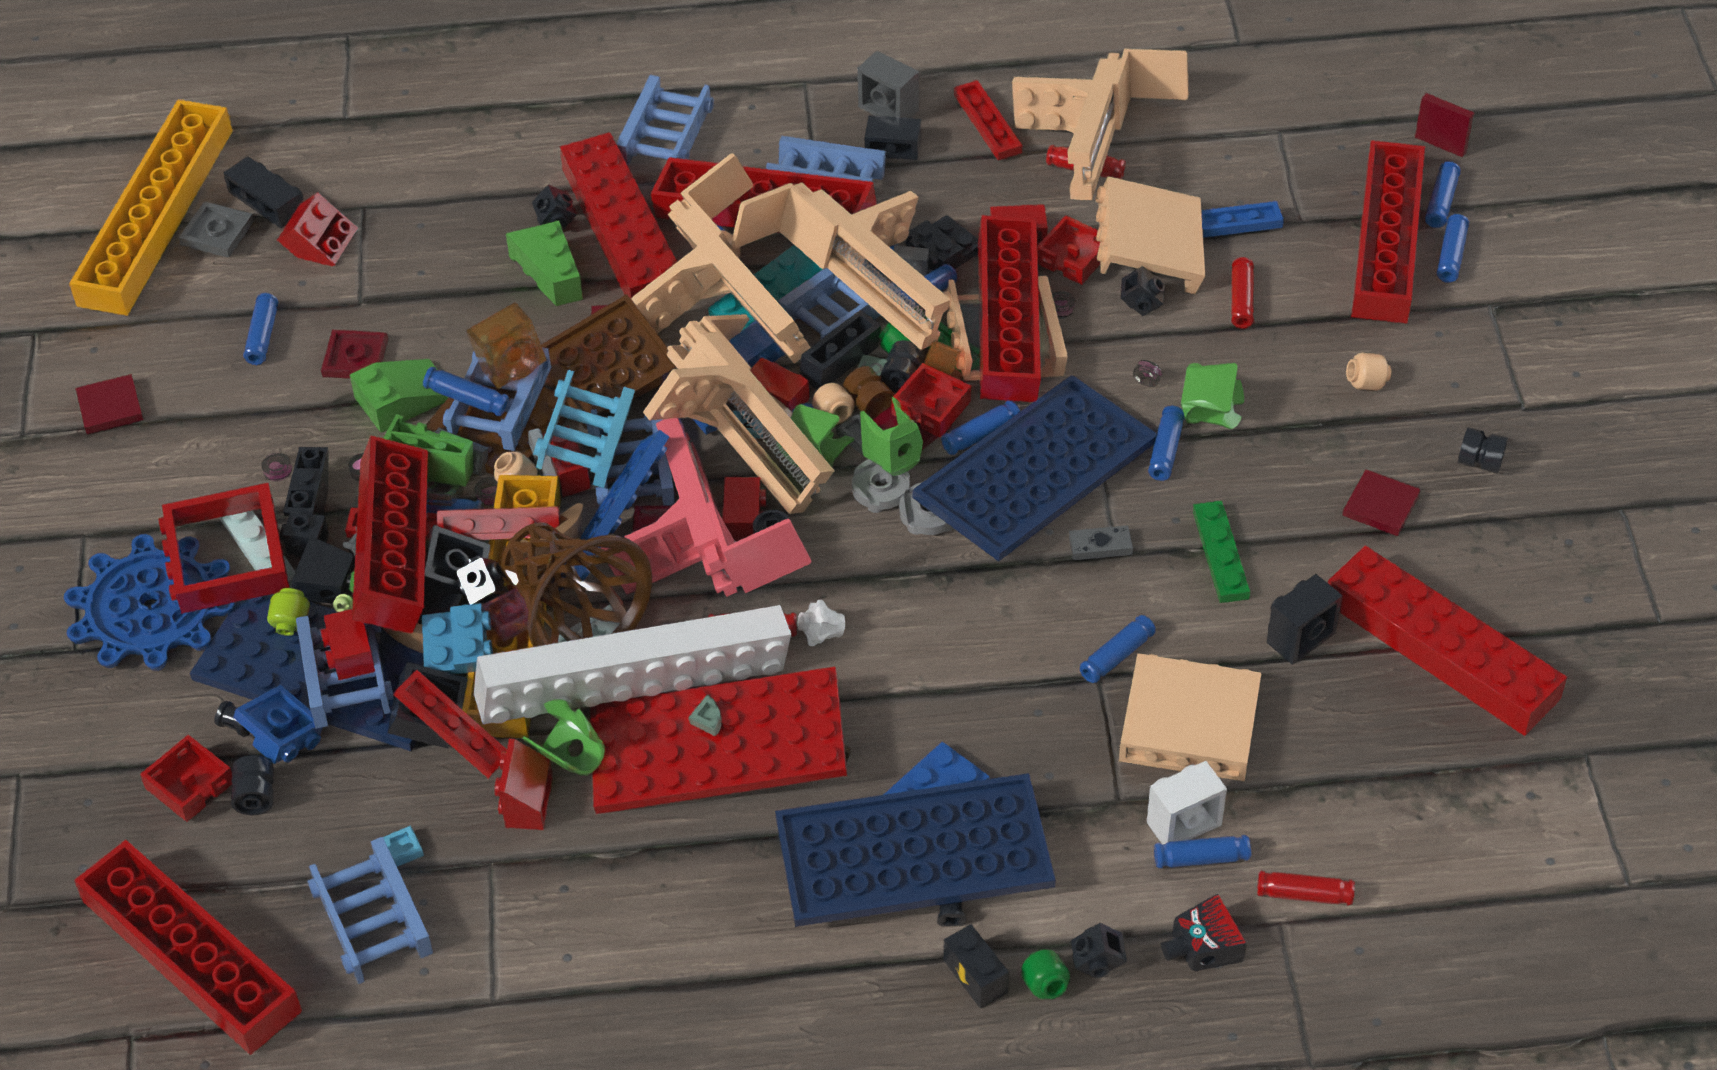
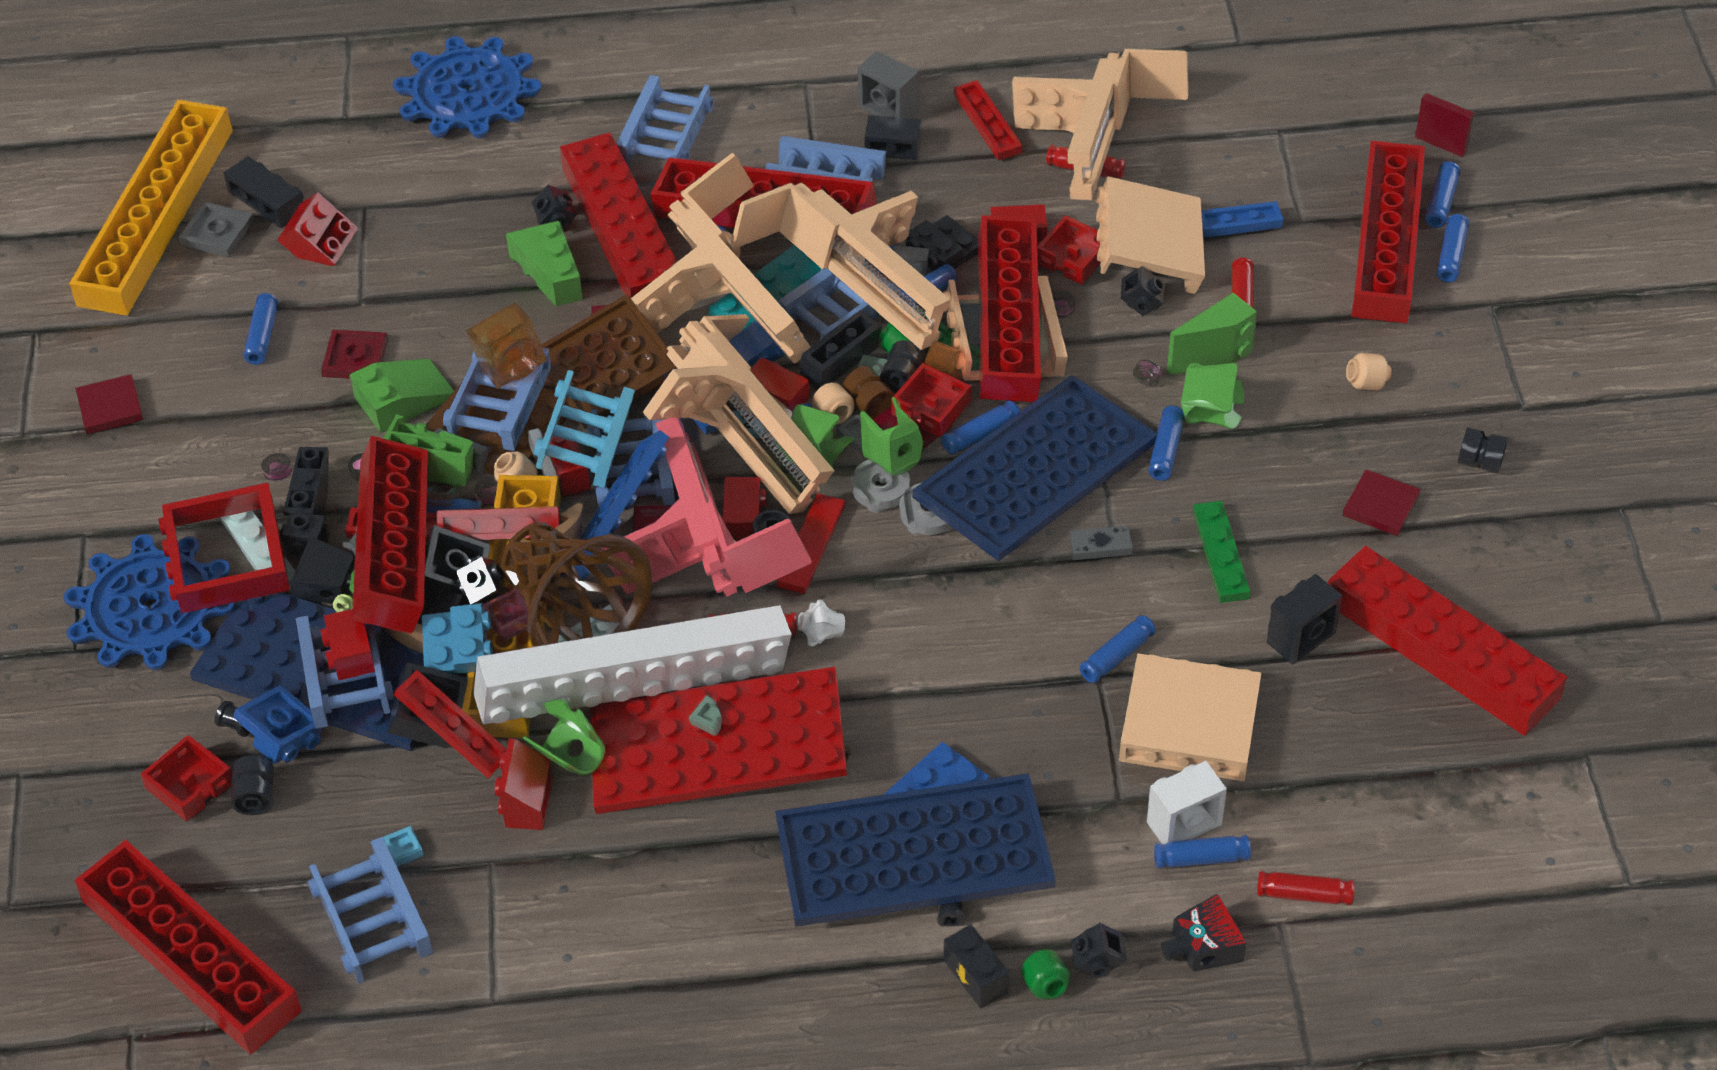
(285, 608): lime head -> none
(440, 83): none -> blue plate
(465, 391): blue axle -> none
(815, 536): none -> red tile
(1214, 336): none -> bright green slope

